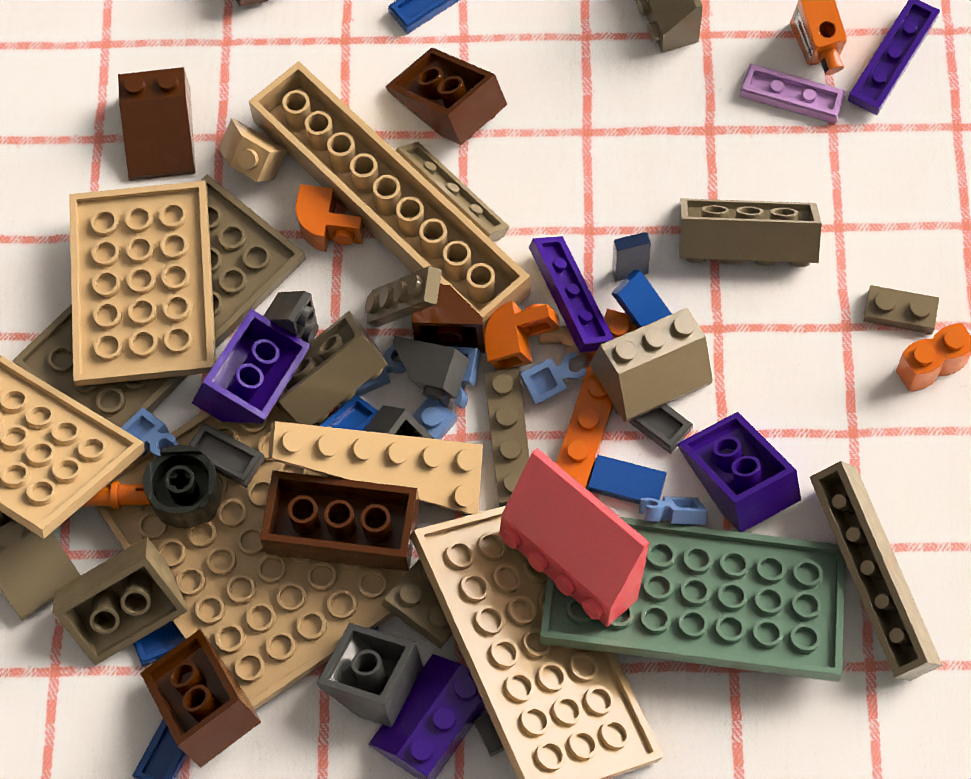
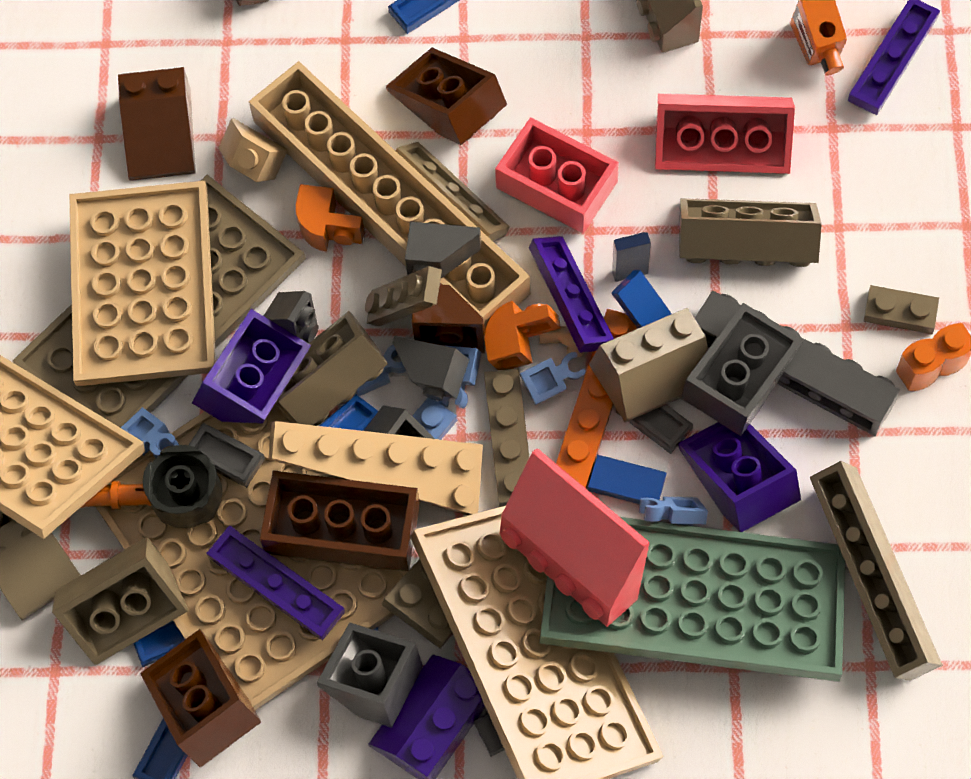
(276, 582): none -> dark purple plate
(440, 246): none -> dark grey slope
(556, 175): none -> coral brick
(724, 133): none -> coral slope
(741, 369): none -> dark grey slope
(792, 93): lavender tile -> none
(817, 373): none -> dark grey brick

